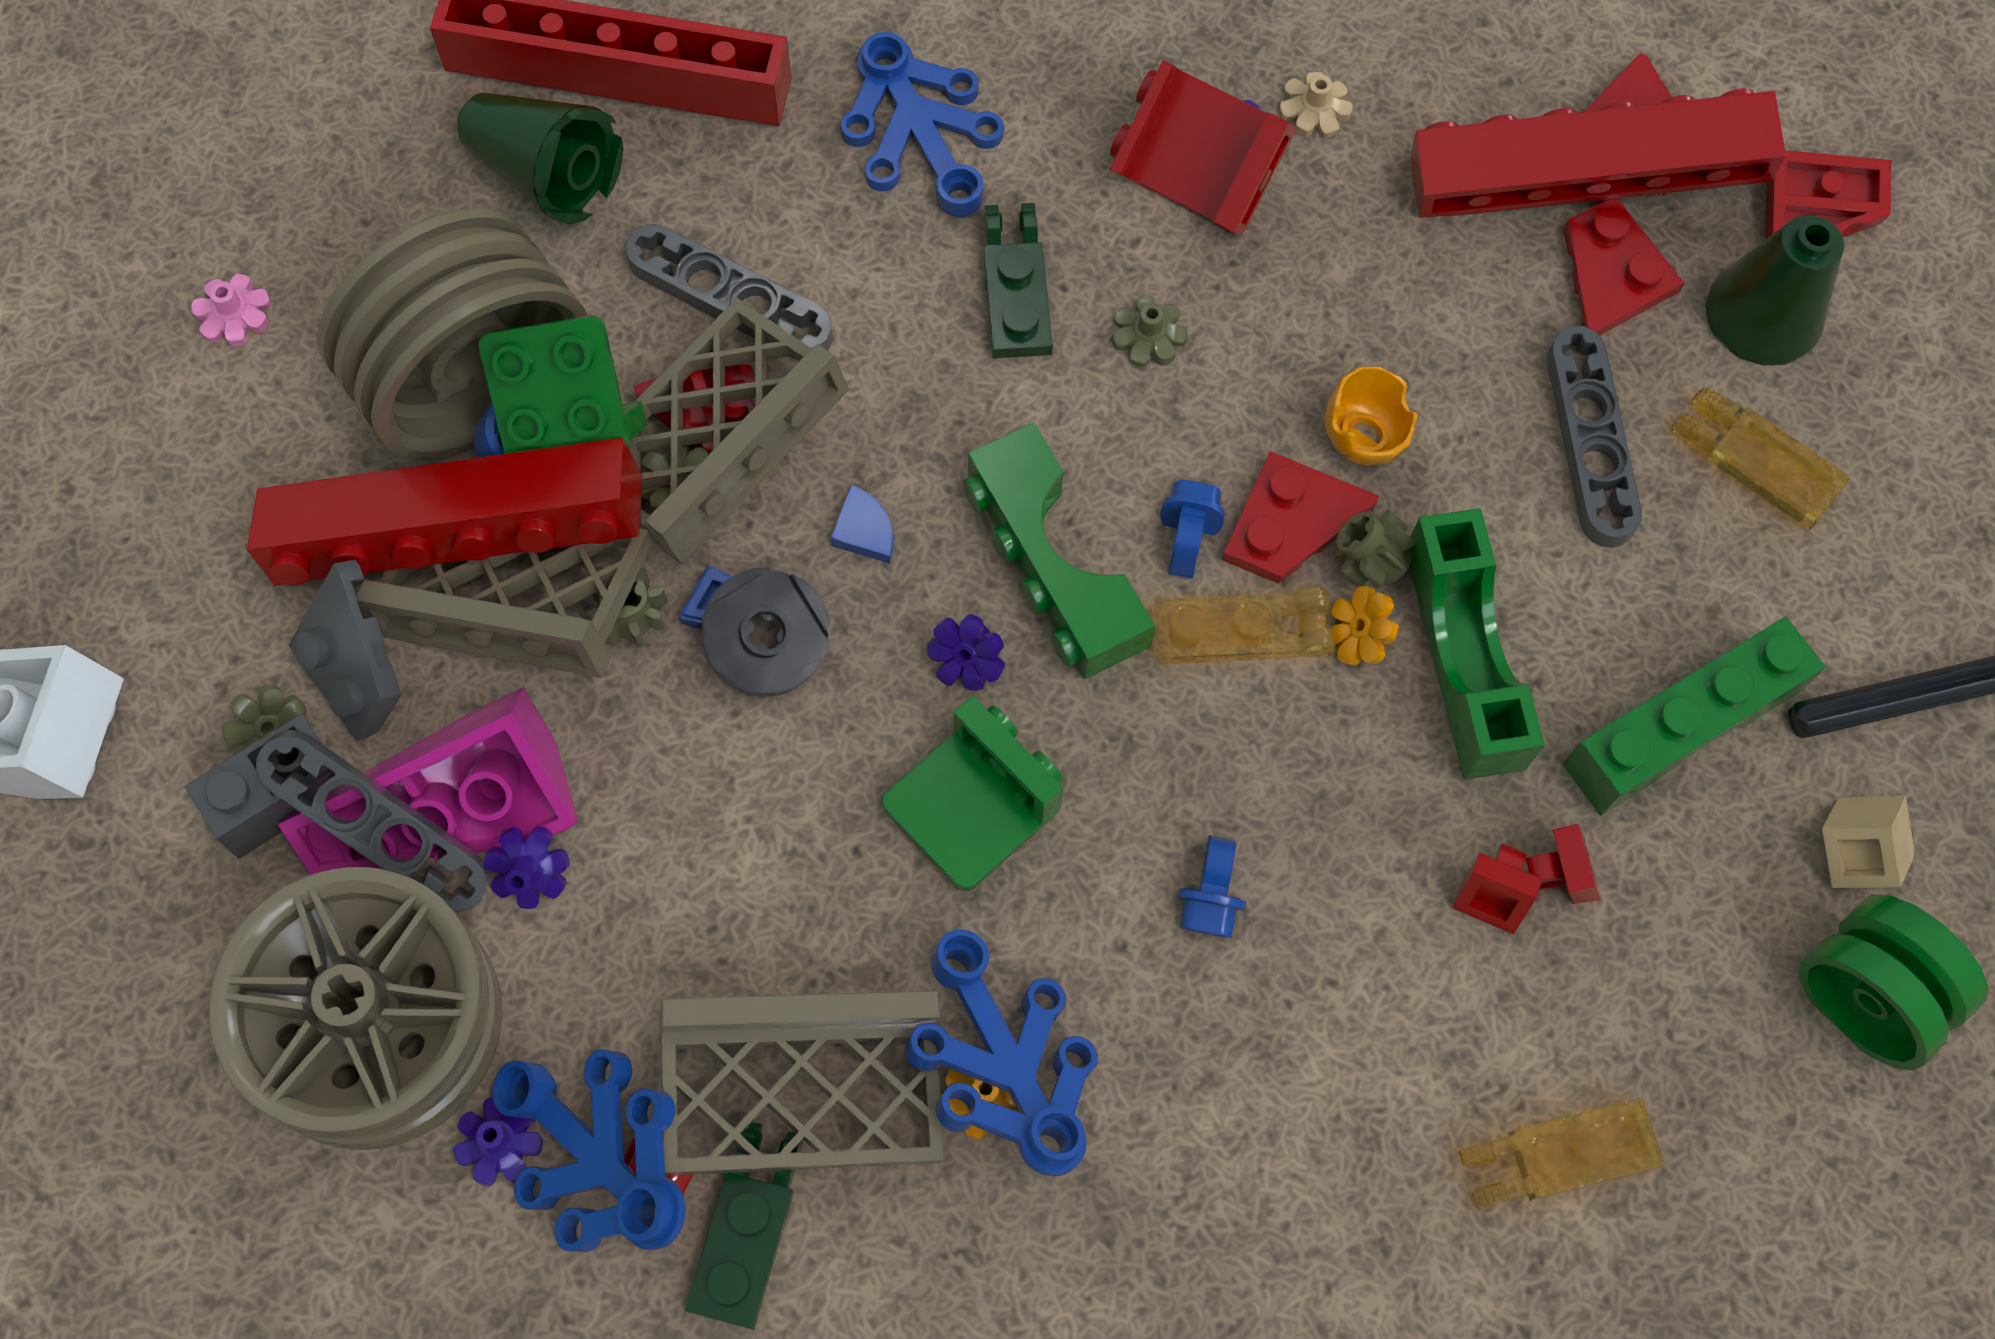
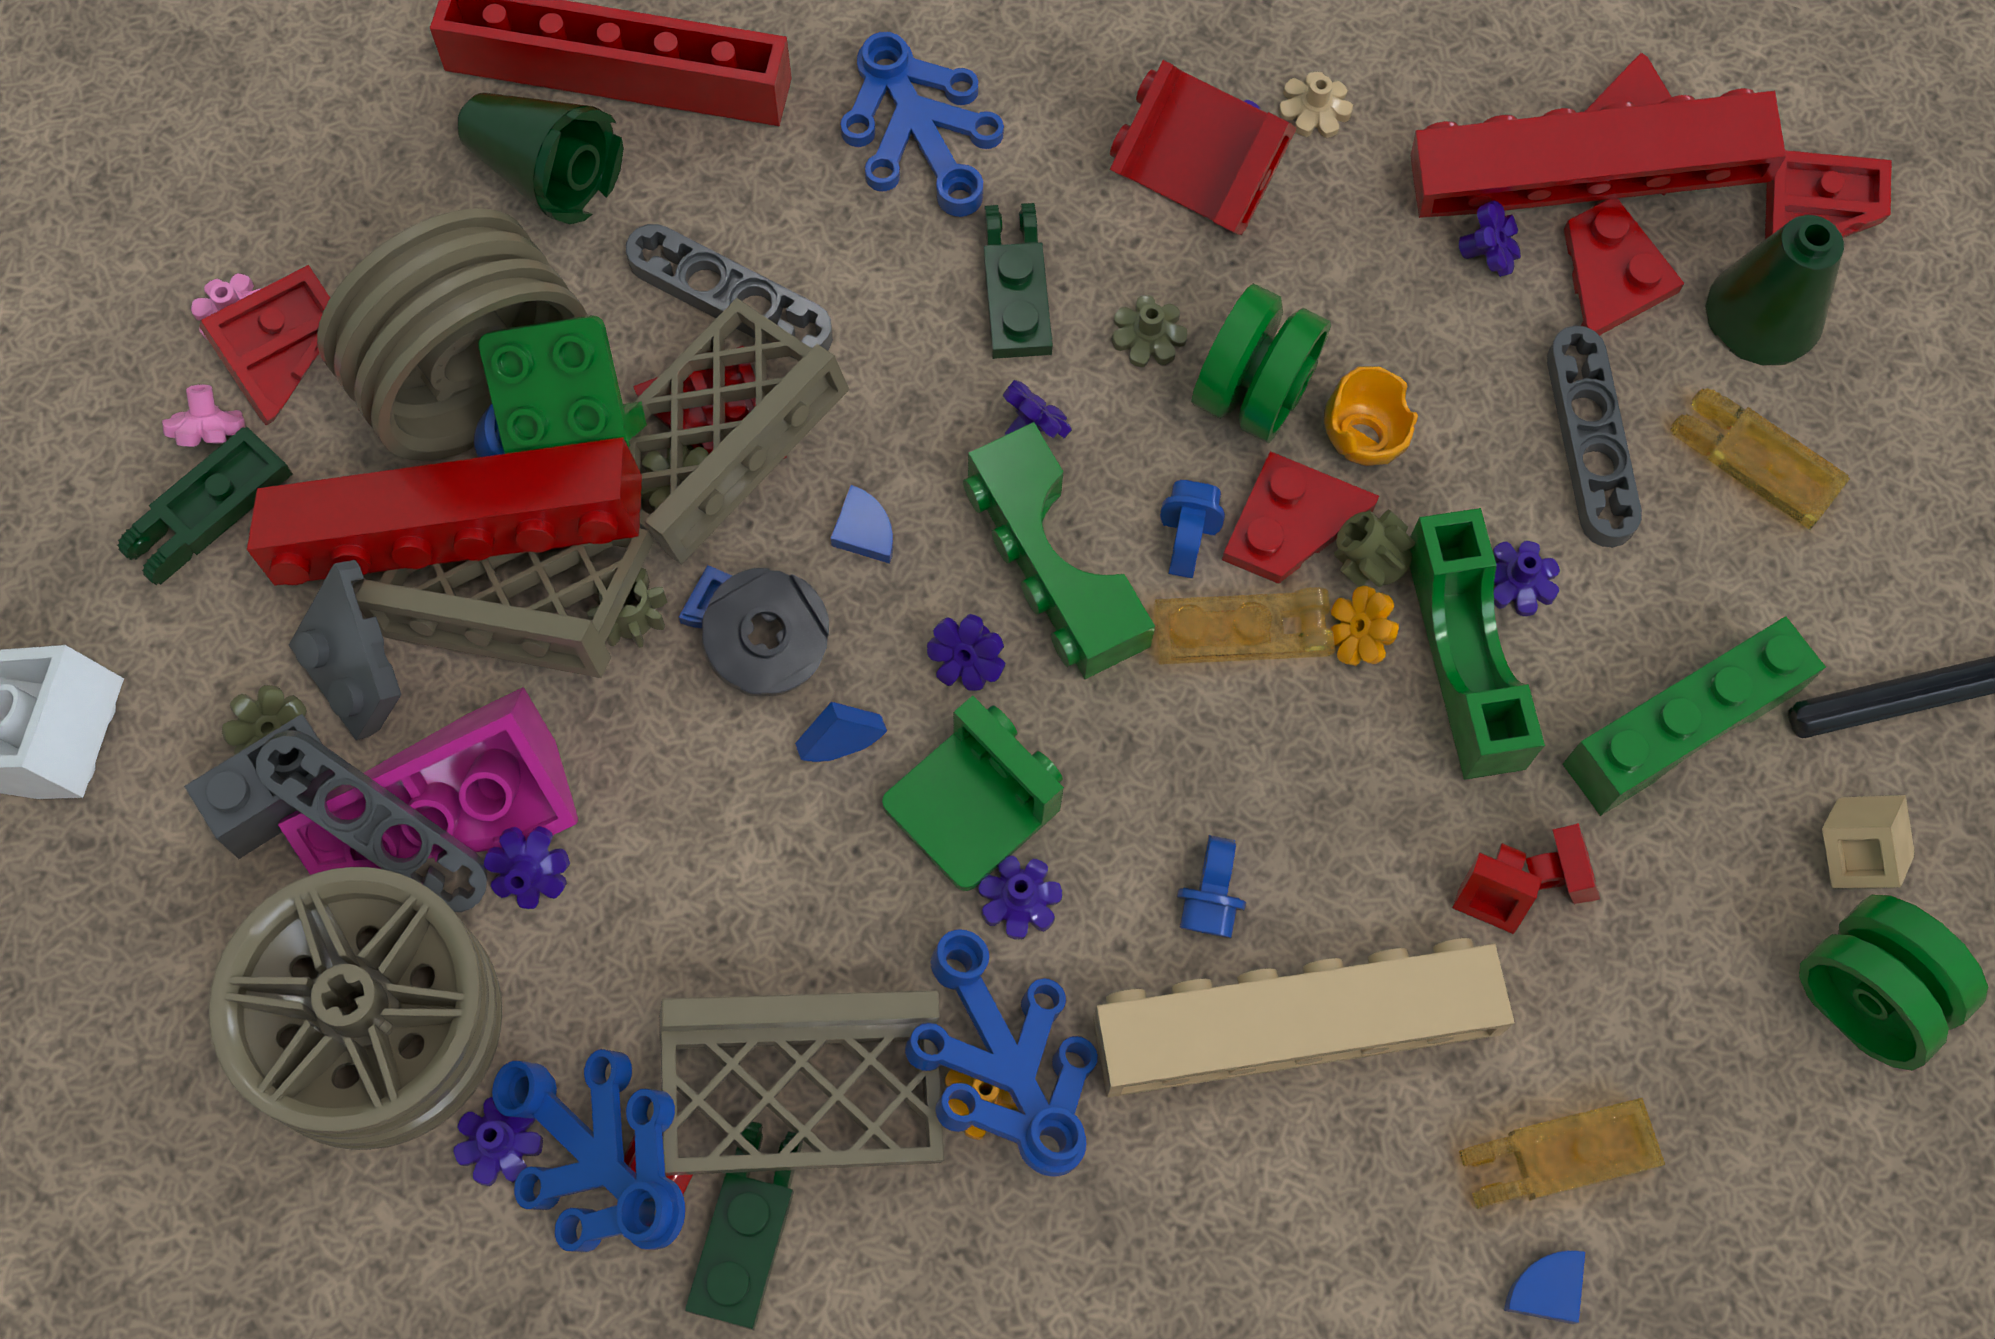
(202, 420): none -> bright pink plant
(203, 504): none -> dark green hinge
(270, 339): none -> red wing
(839, 732): none -> blue tile
(1017, 907): none -> dark purple plant
(1032, 409): none -> dark purple plant
(1255, 360): none -> green wheel
(1301, 1018): none -> tan brick
(1493, 239): none -> dark purple plant
(1523, 577): none -> dark purple plant
(1550, 1288): none -> blue tile

